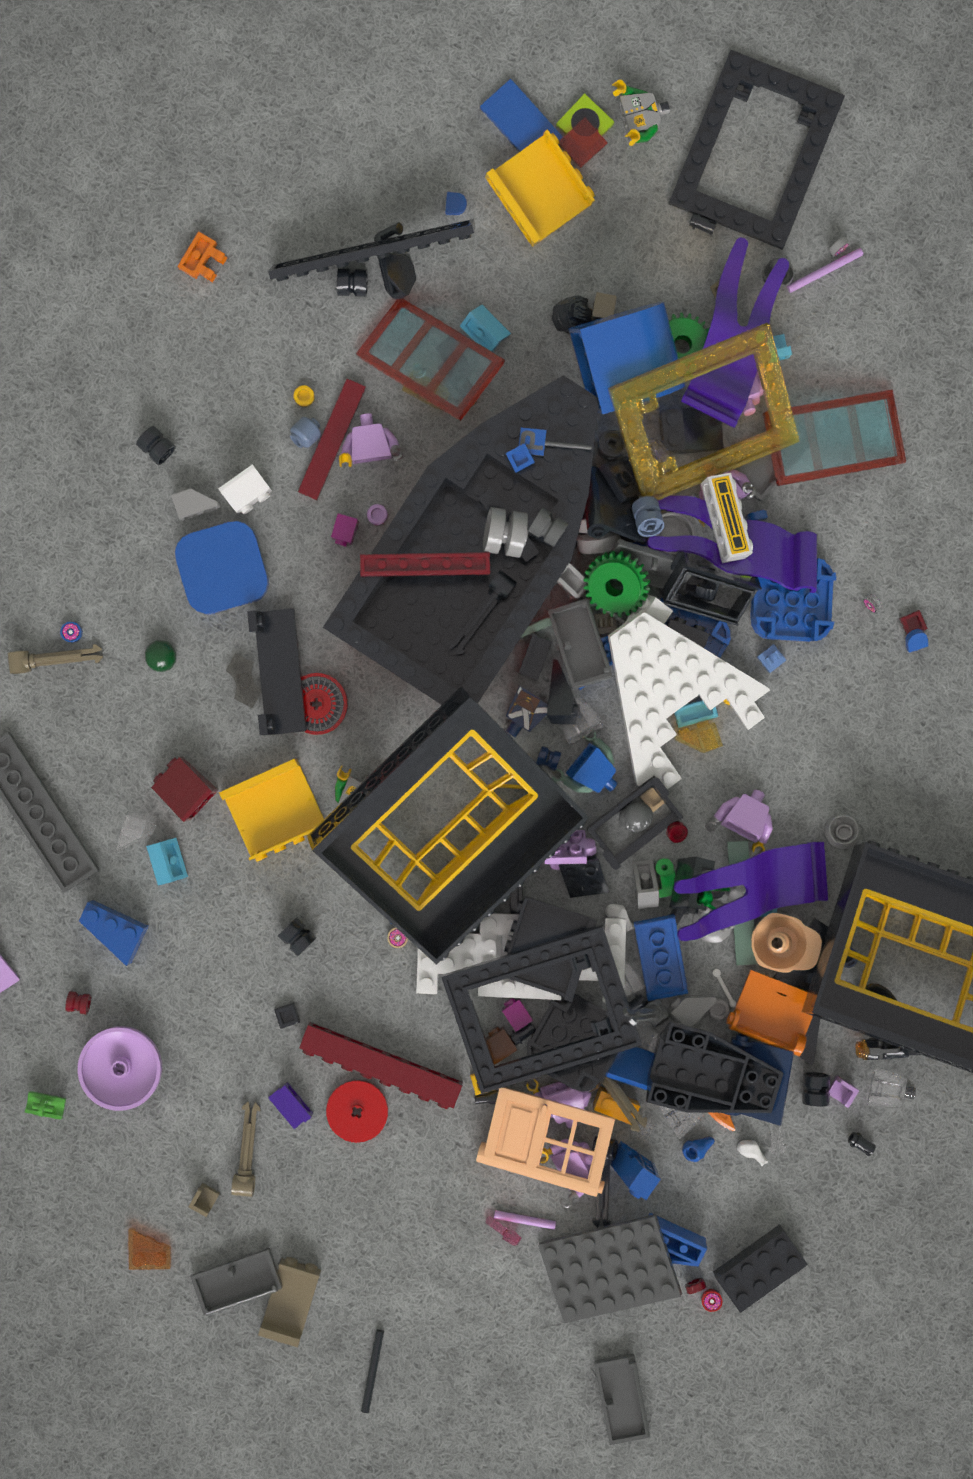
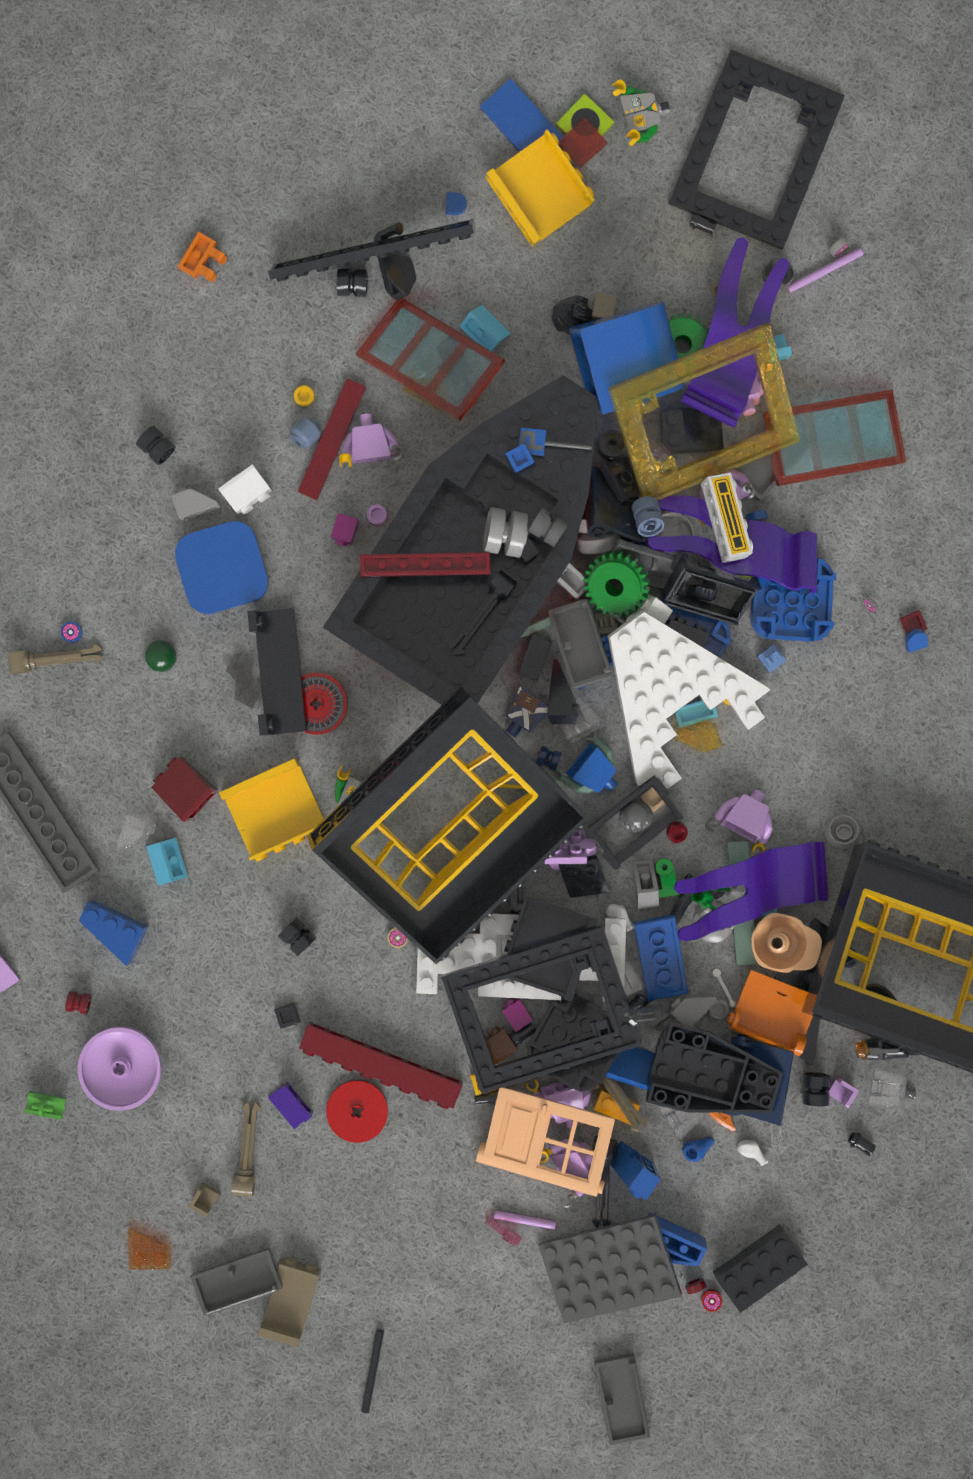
(689, 868): black panel -> none

